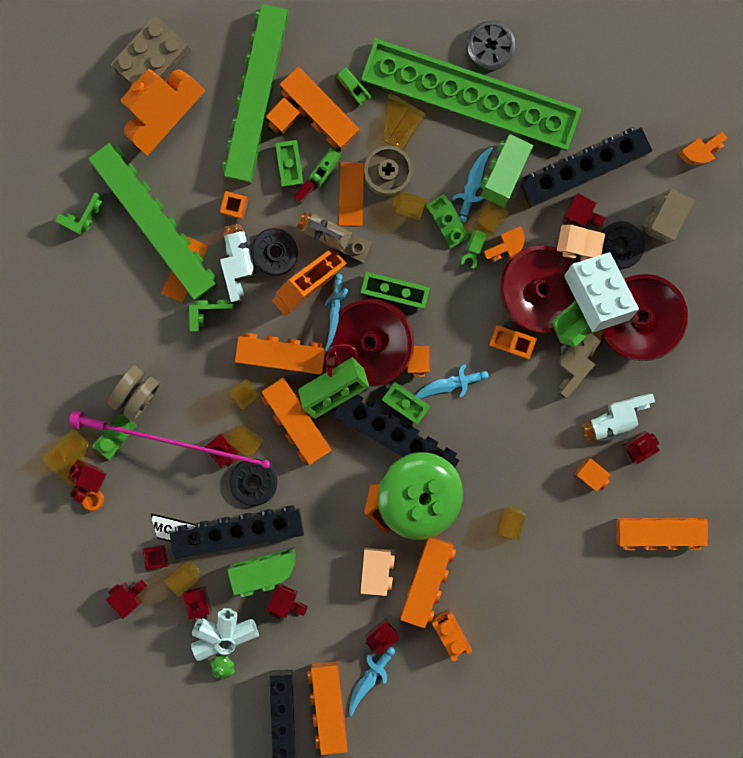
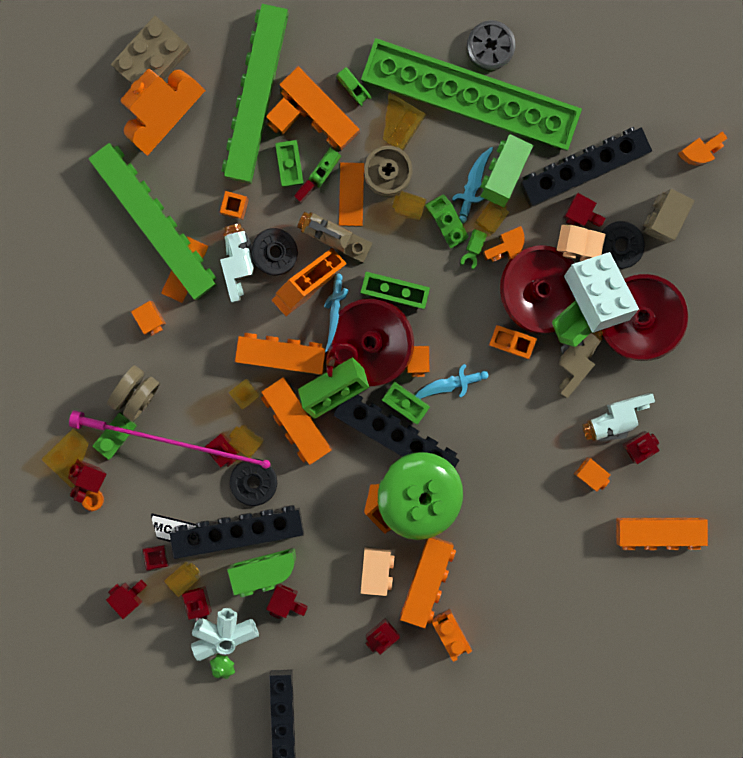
(85, 223): bright green bracket -> none
(149, 318): none -> orange brick
(197, 320): bright green bracket -> none
(329, 708): orange brick -> none
(369, 678): medium azure piece -> none
(511, 522): clear yellow brick -> none

